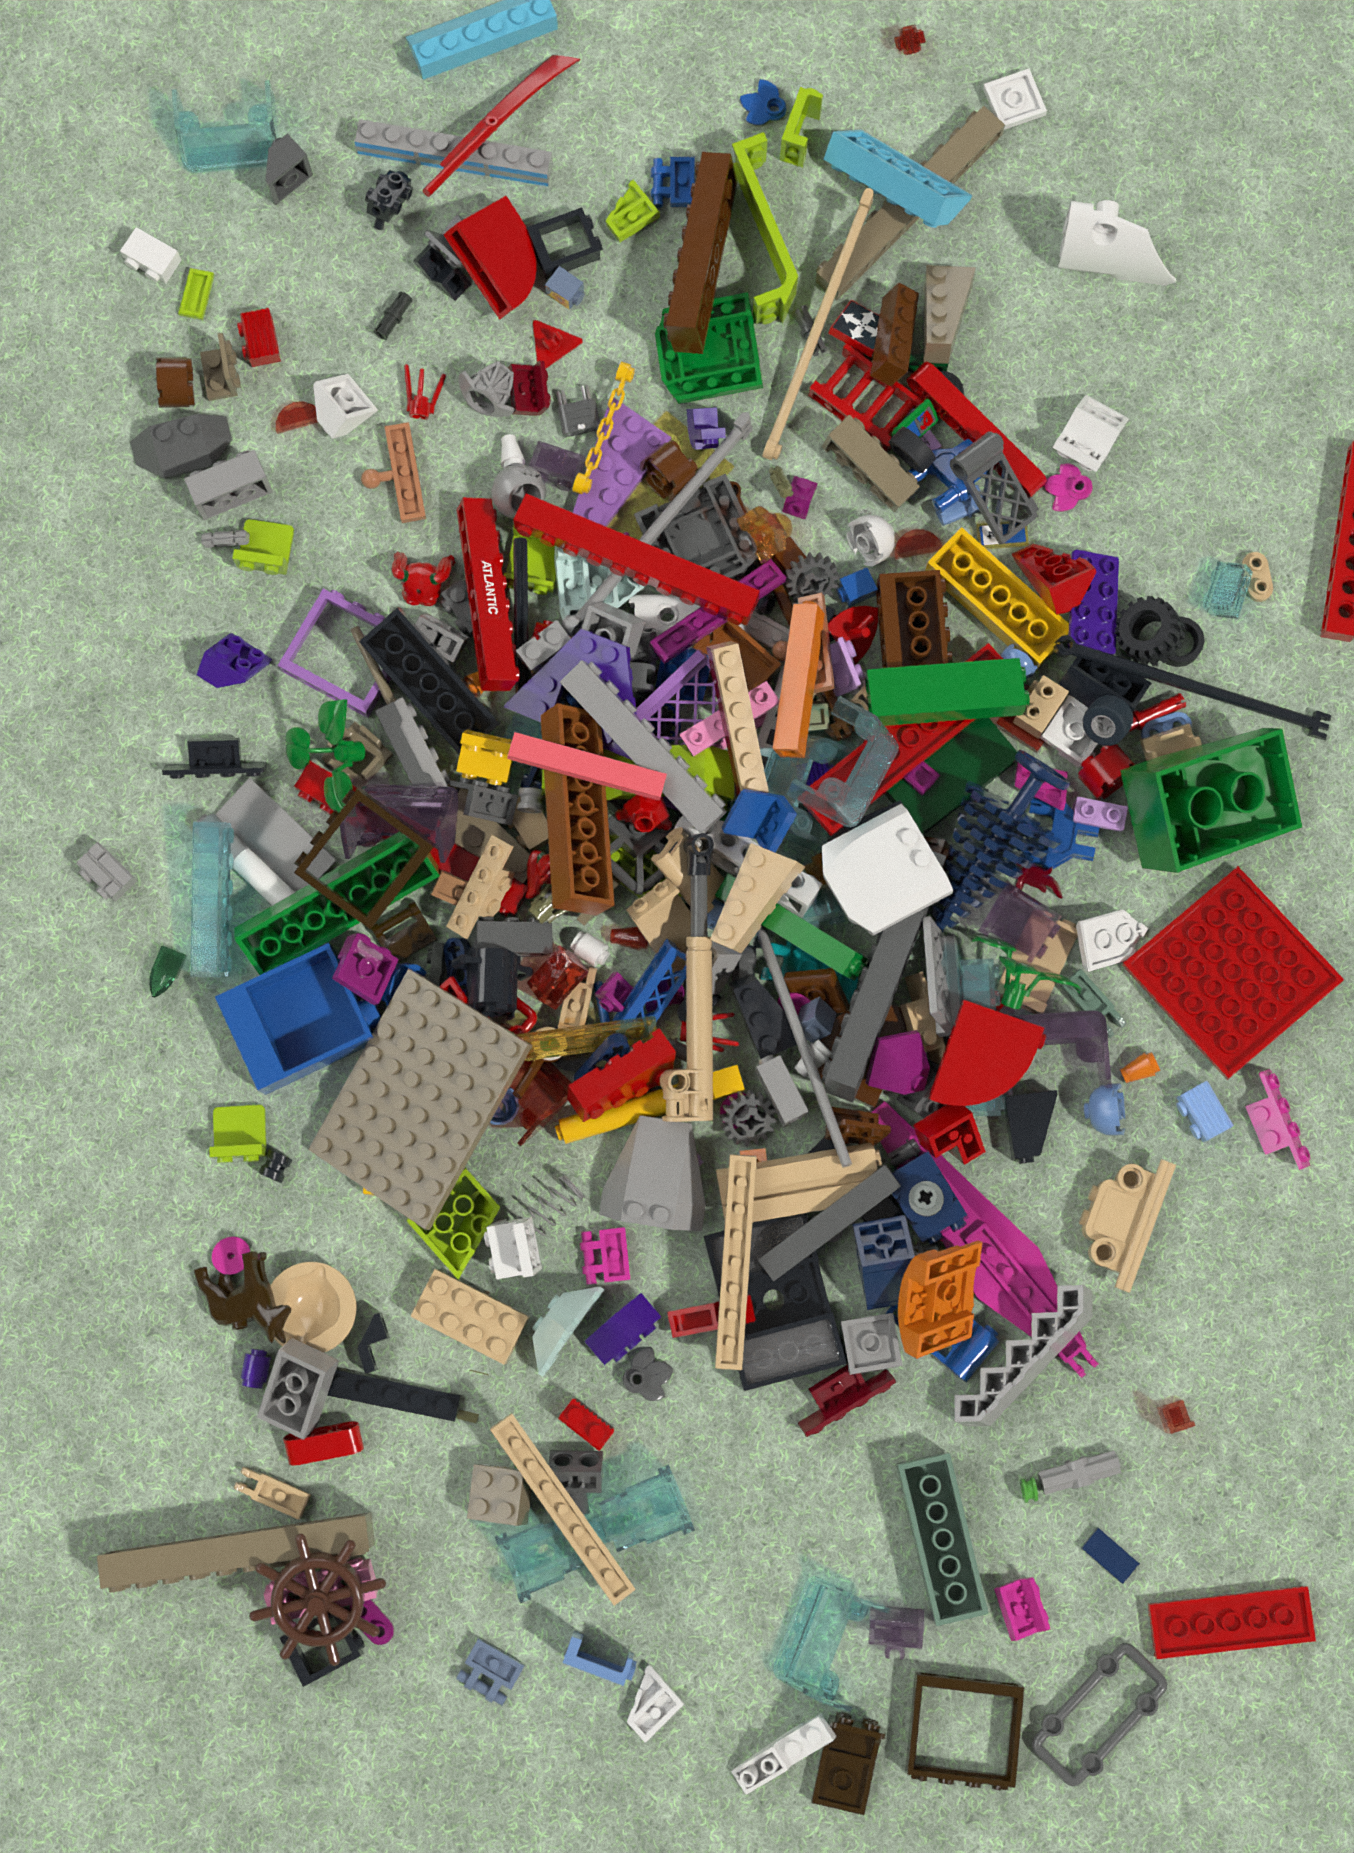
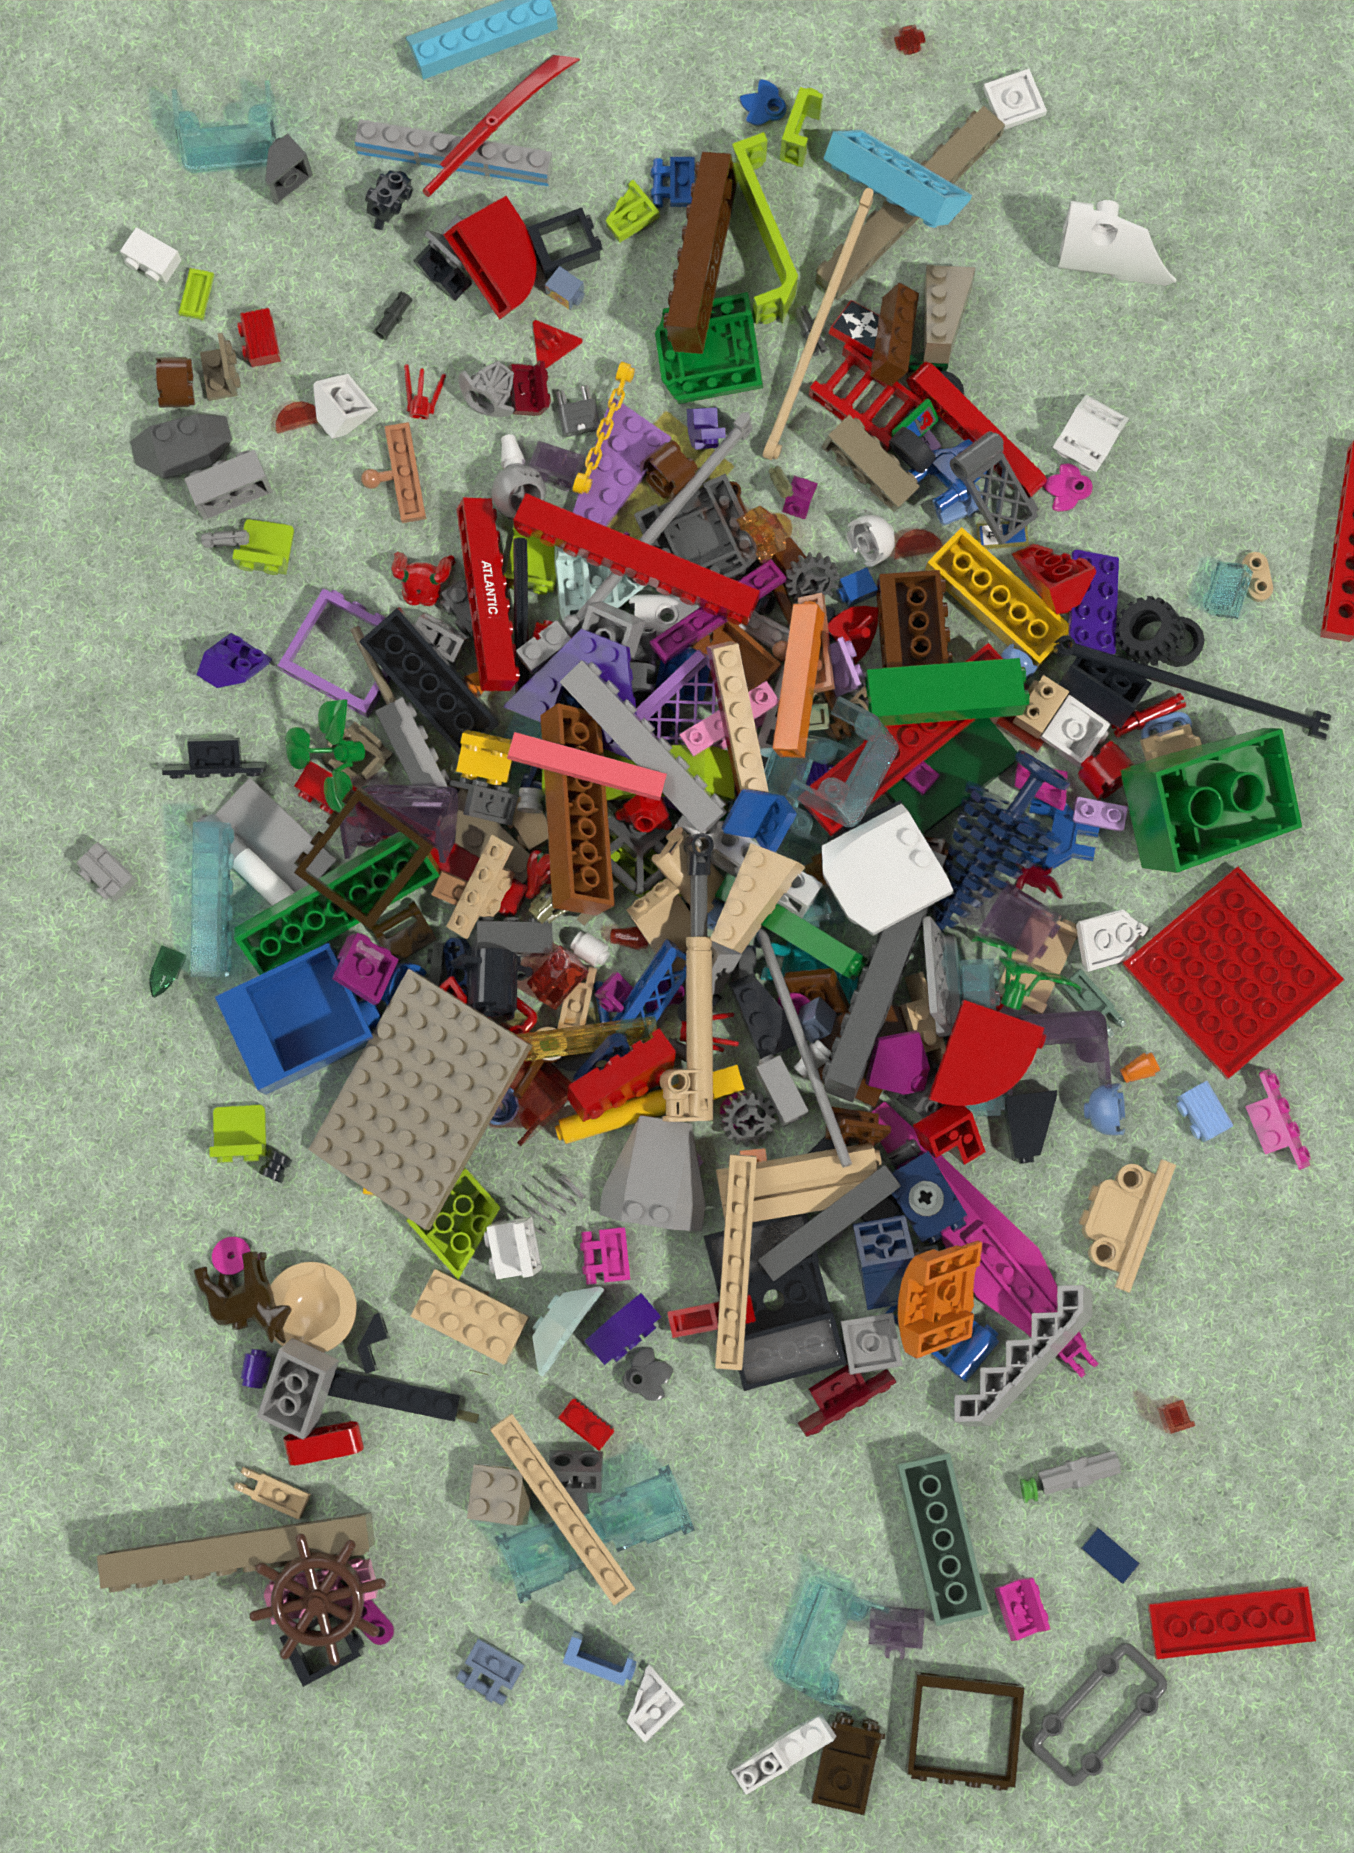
(1107, 720): black wheel -> none

